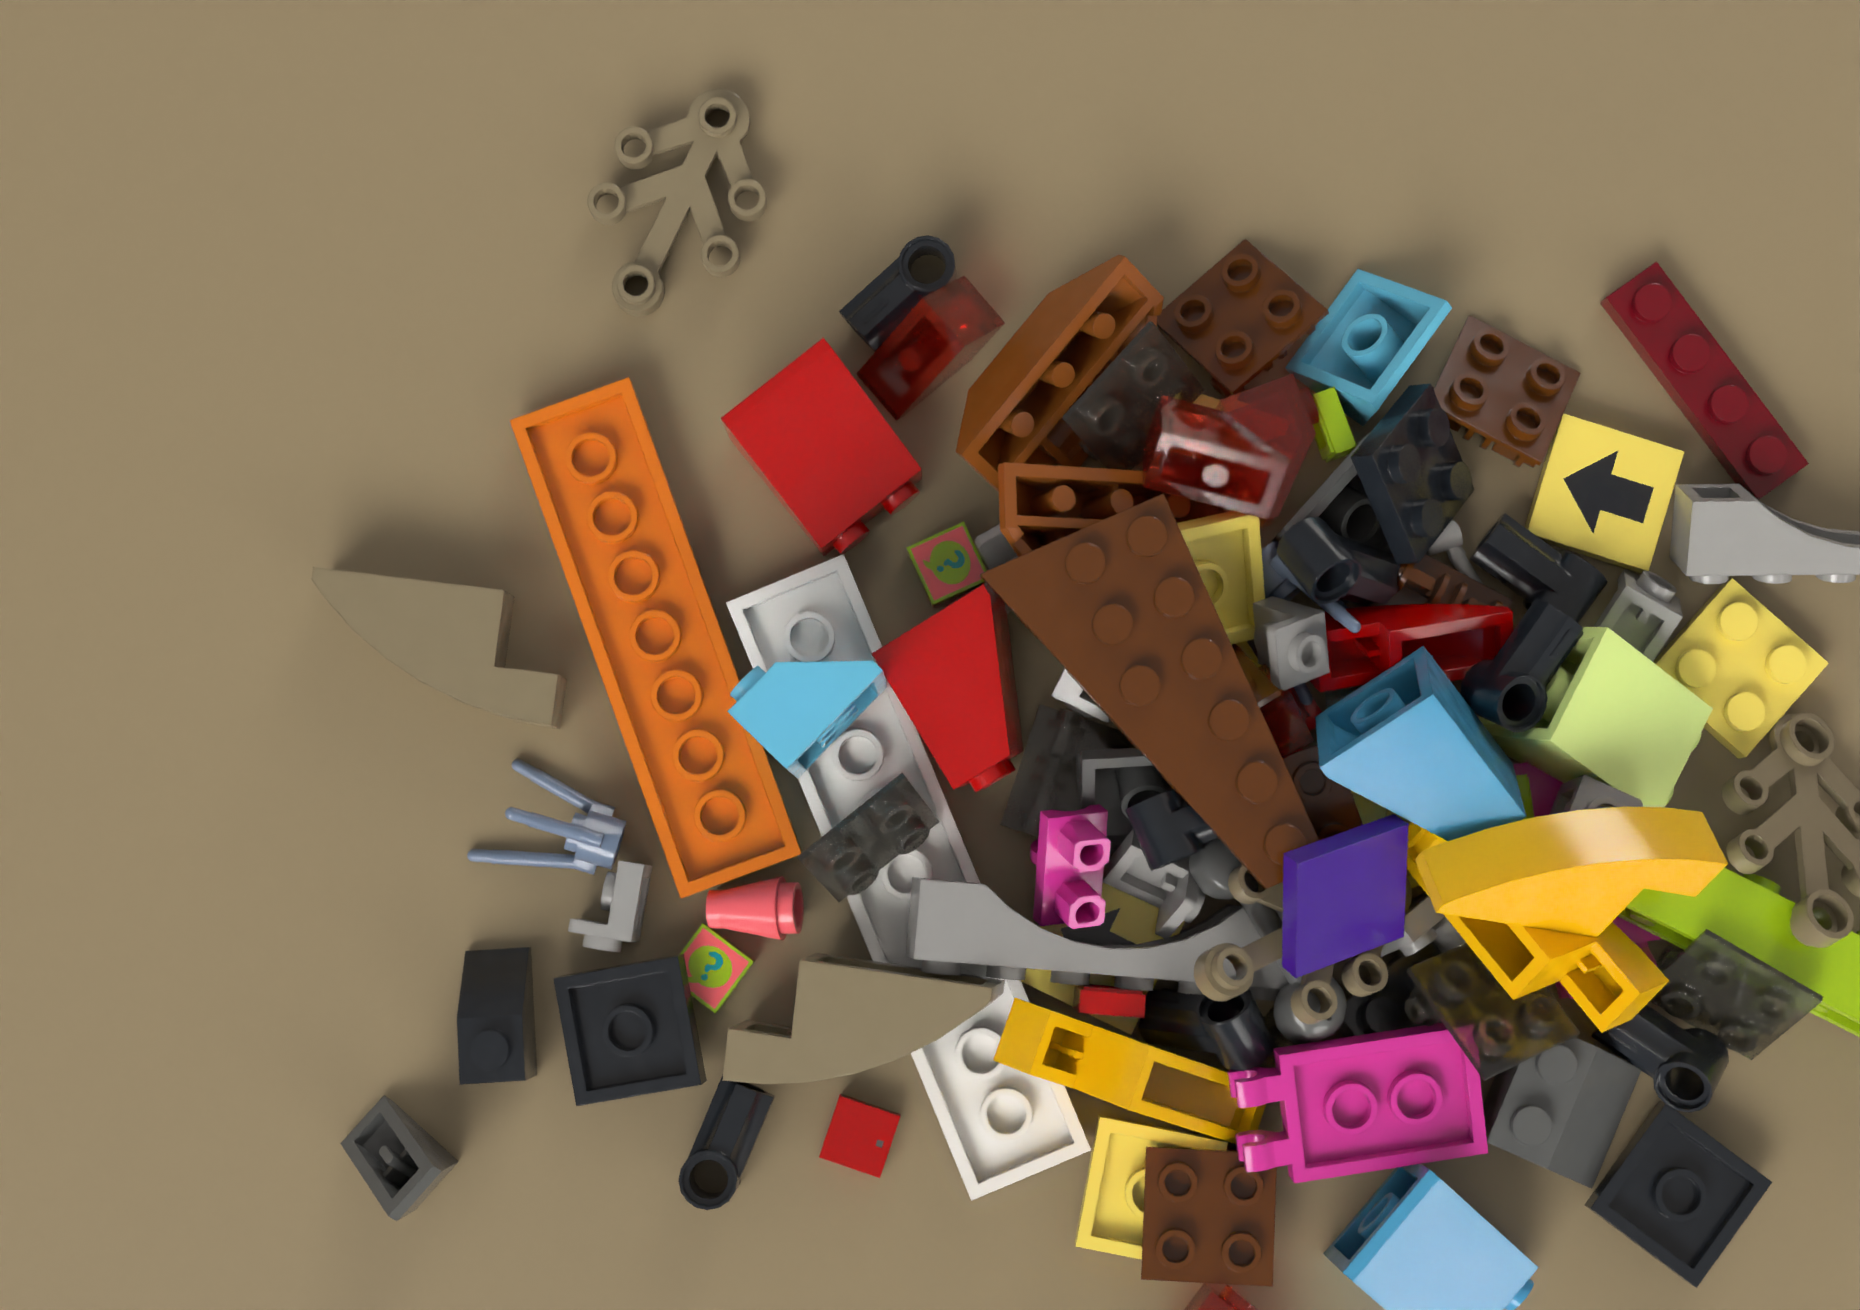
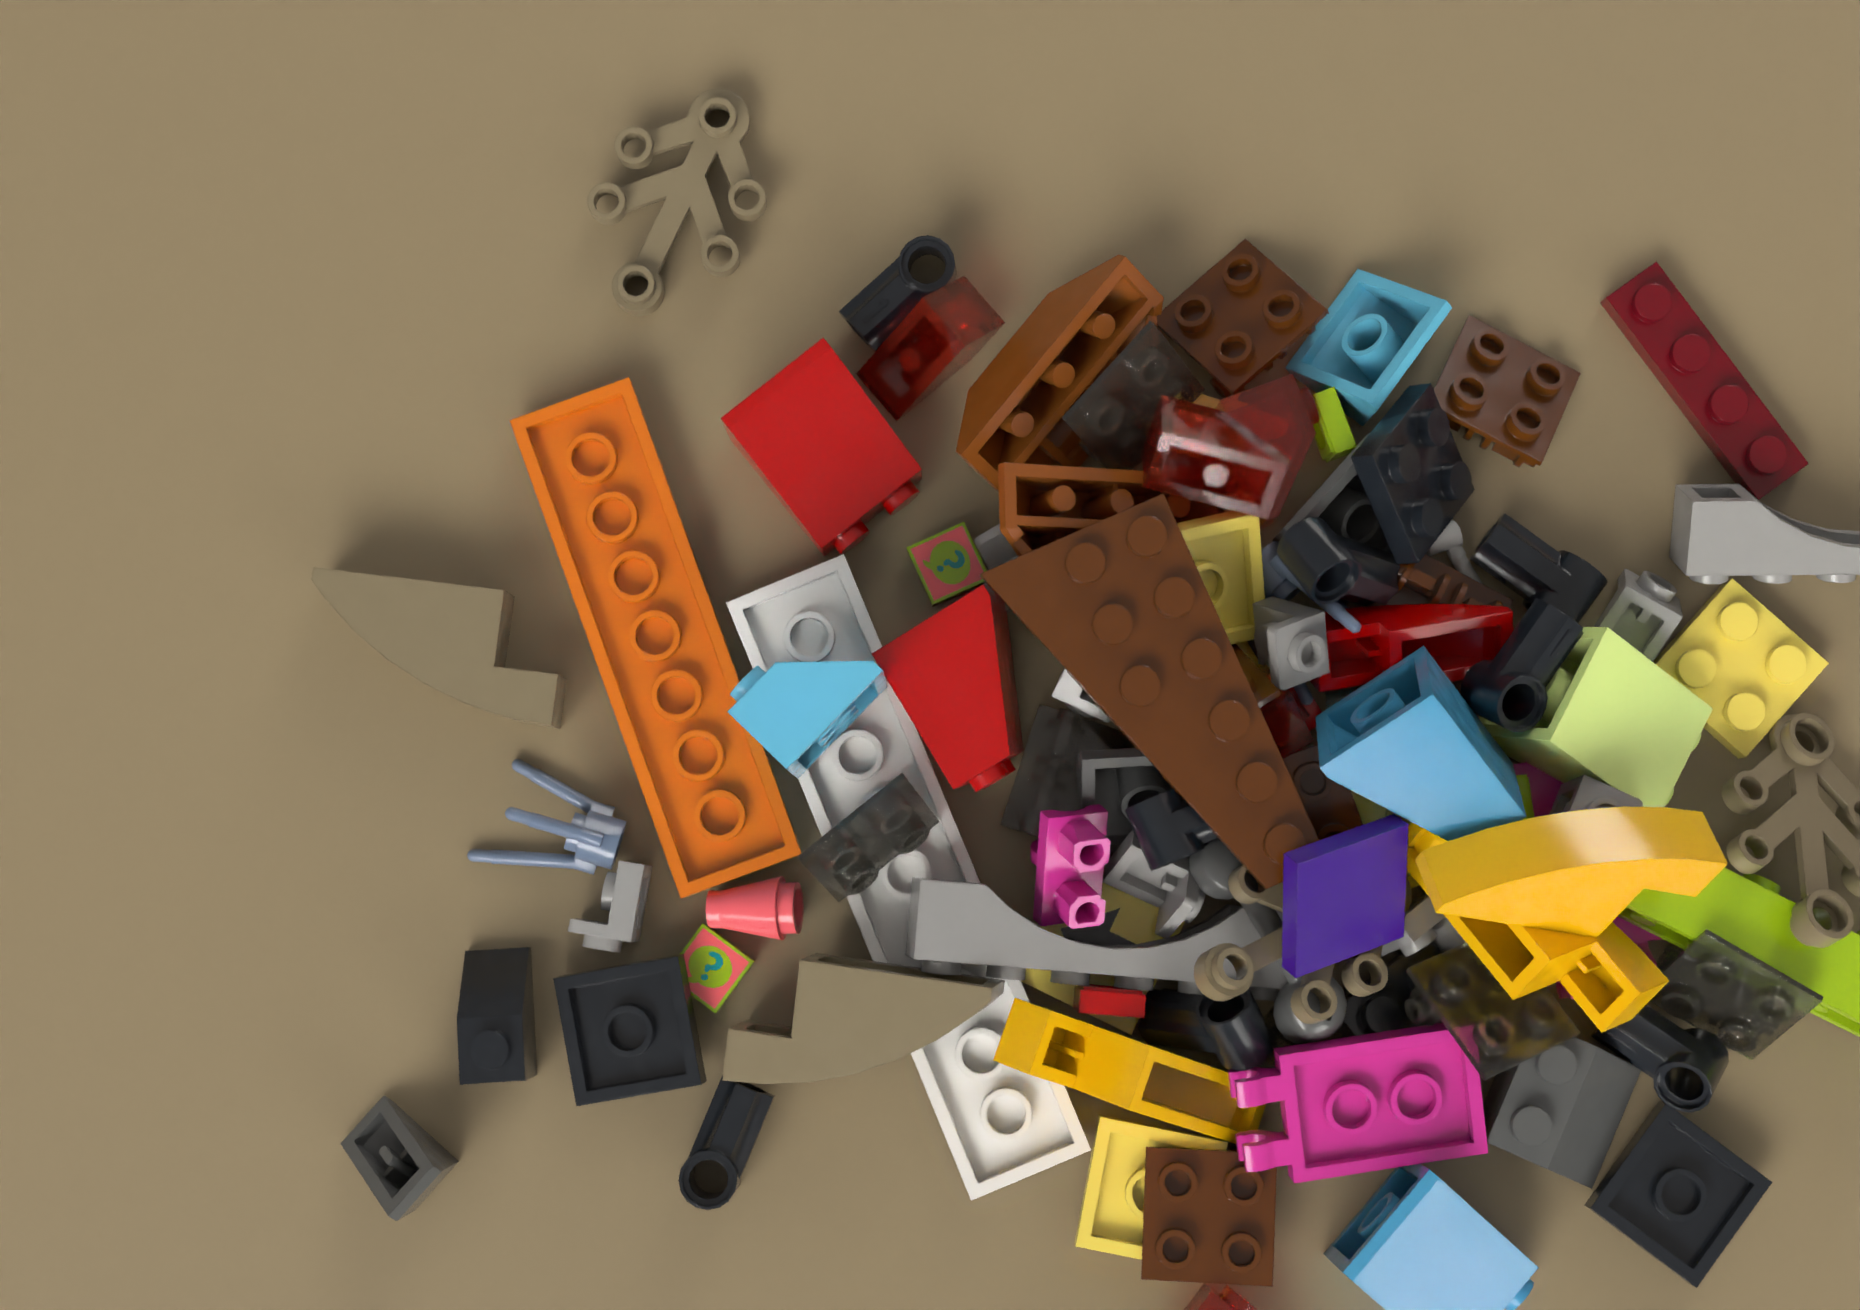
(860, 1135): red tile -> none
(1604, 493): light yellow tile -> none

